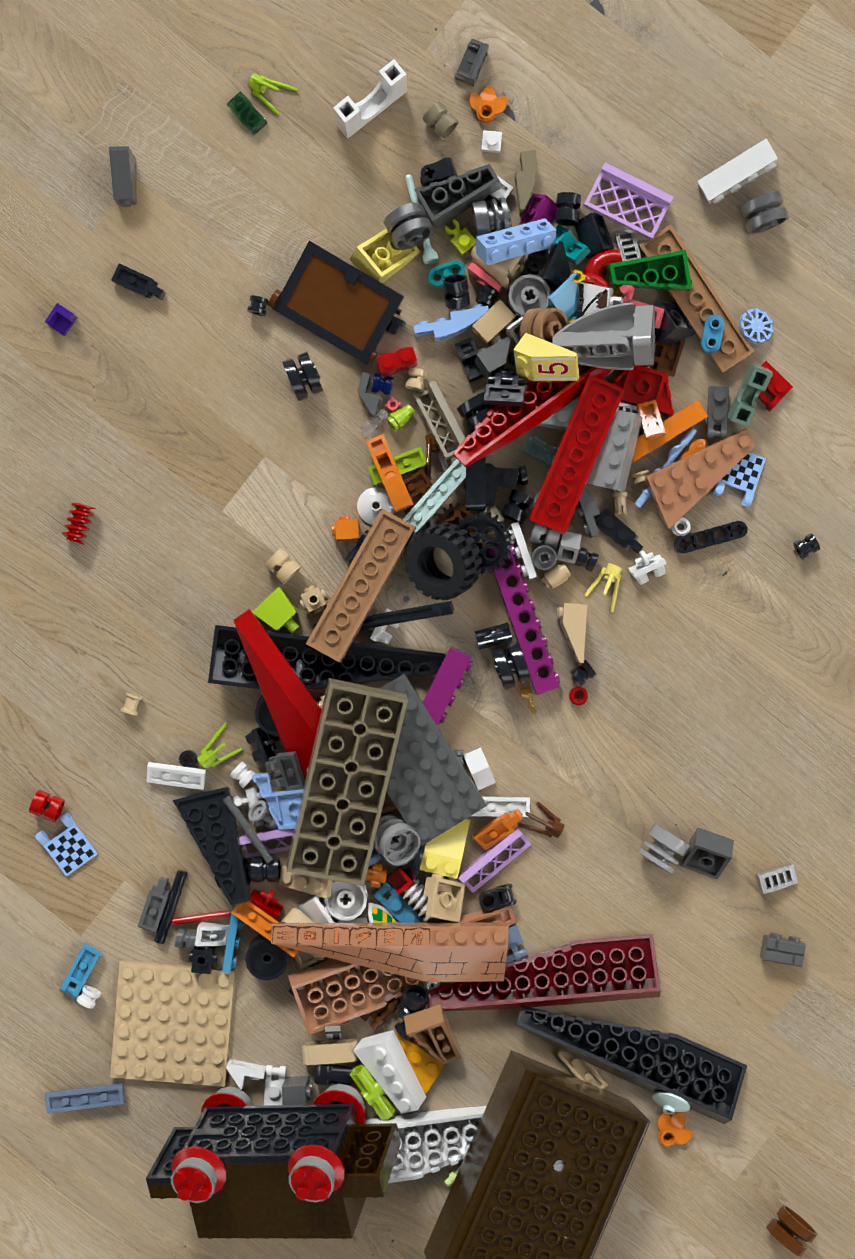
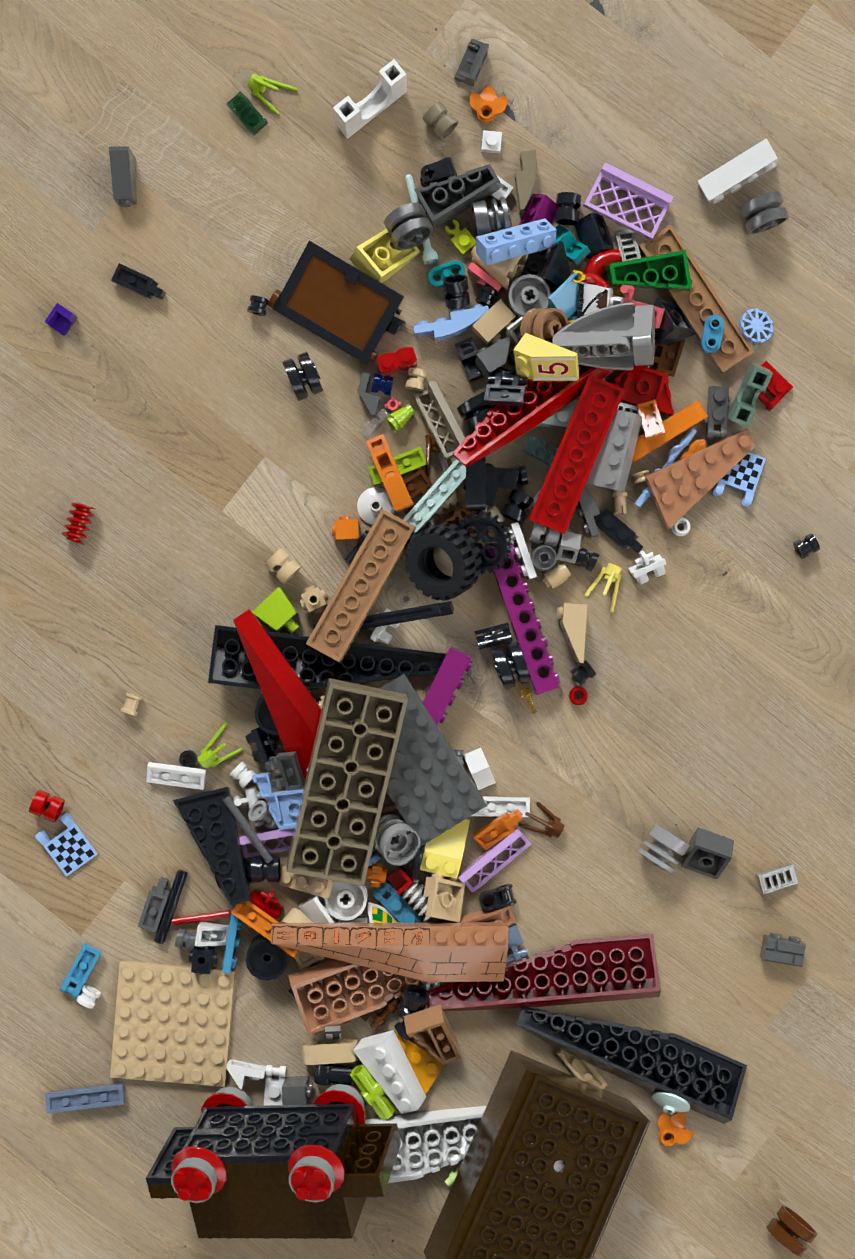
(710, 536): black beam -> none

